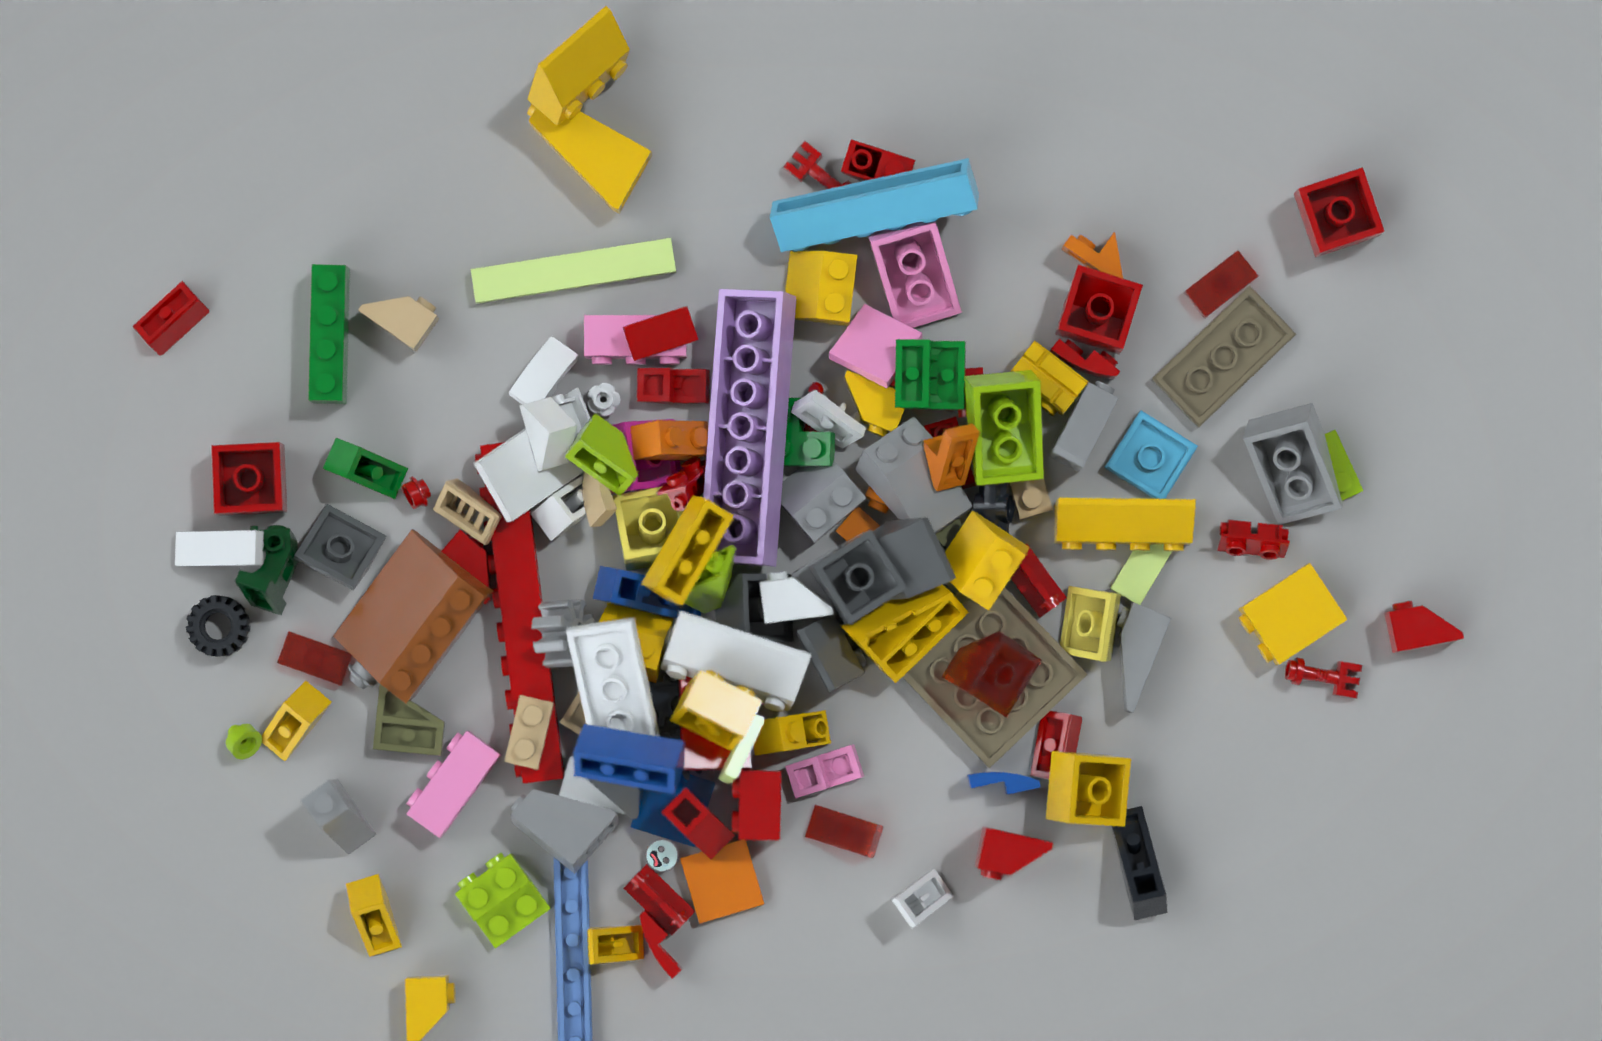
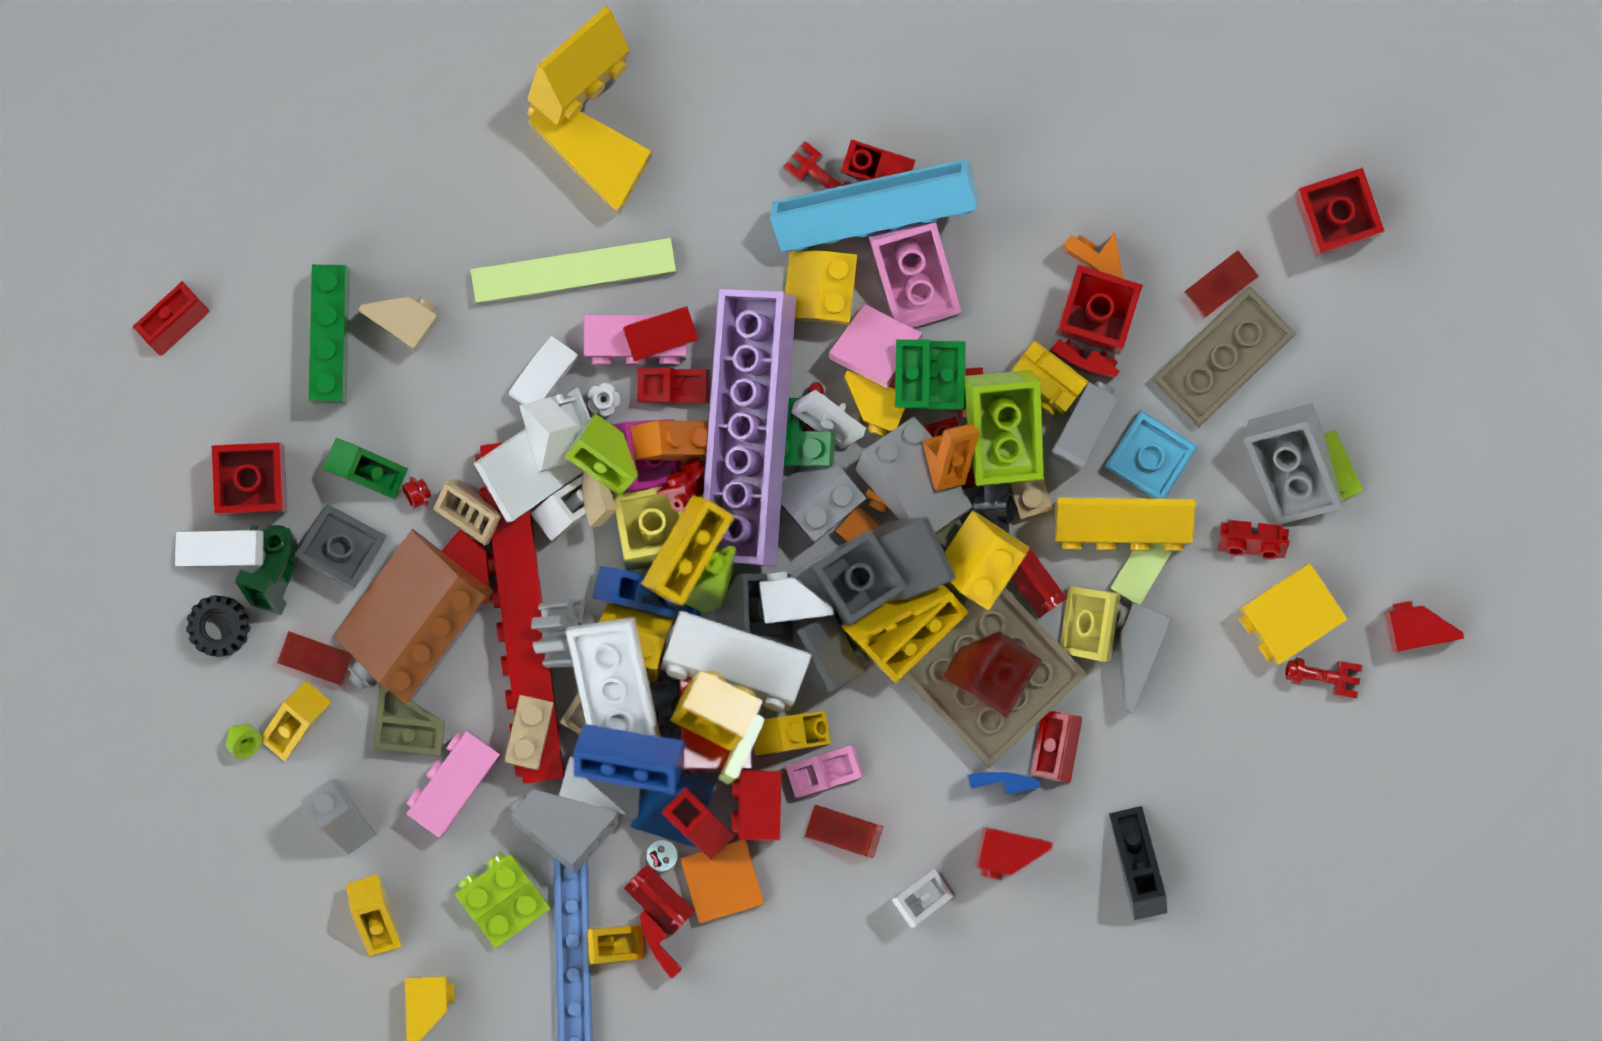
(1088, 788): yellow brick -> none

